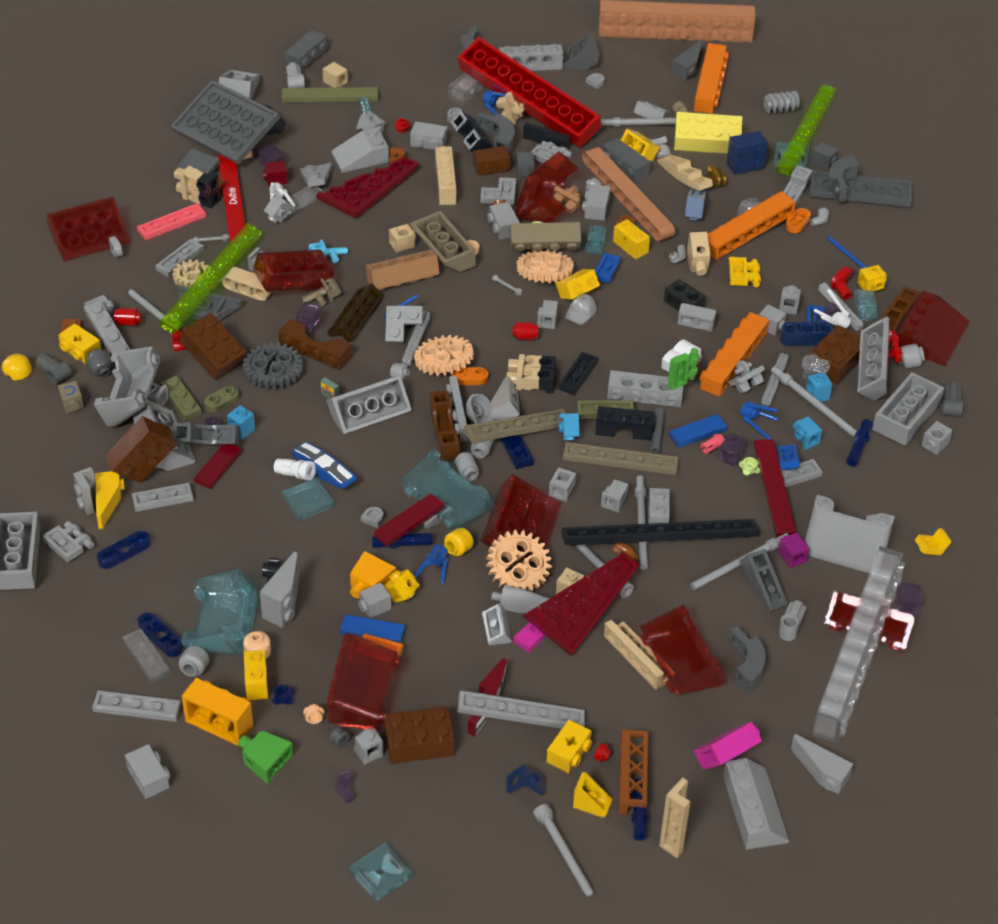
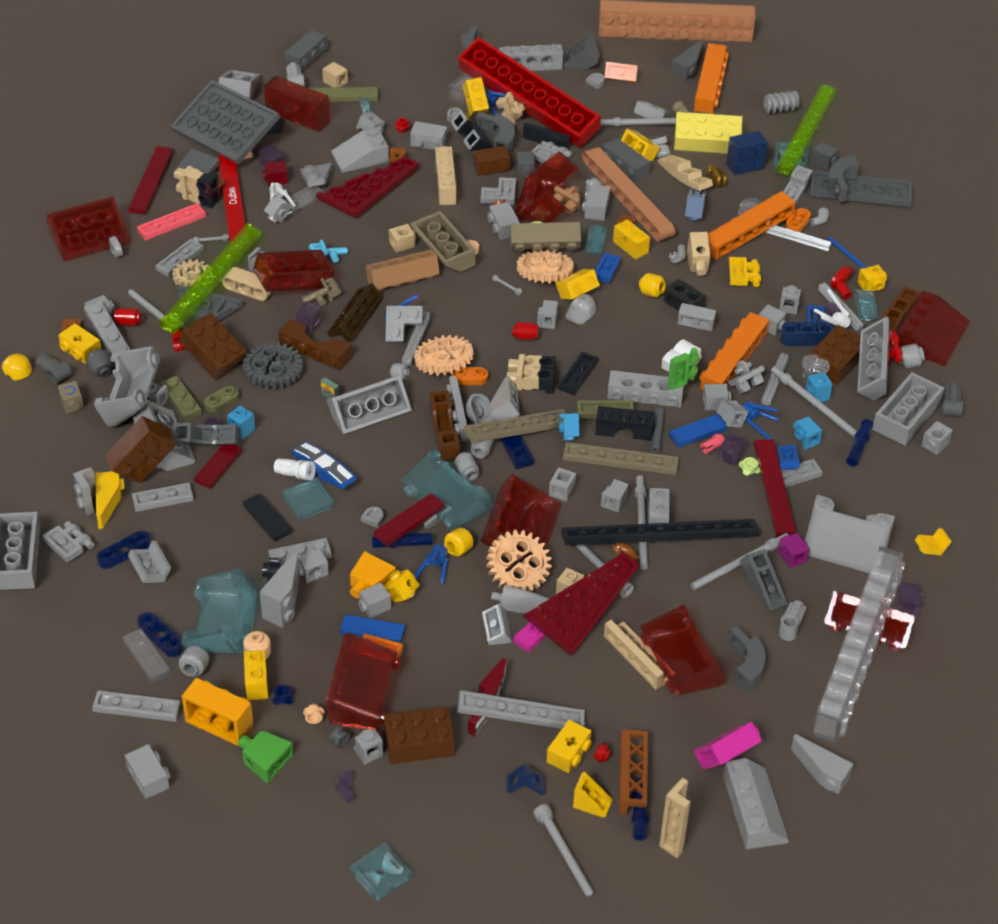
(150, 180): none -> dark red tile
(150, 563): none -> light grey bracket
(266, 517): none -> black tile
(285, 552): none -> light grey plate
(298, 103): none -> clear red brick
(312, 565): none -> light grey brick
(475, 96): none -> yellow brick
(621, 72): none -> plate
(652, 285): none -> yellow head
(714, 394): none -> light grey brick
(732, 413): none -> light grey brick
(799, 237): none -> axle

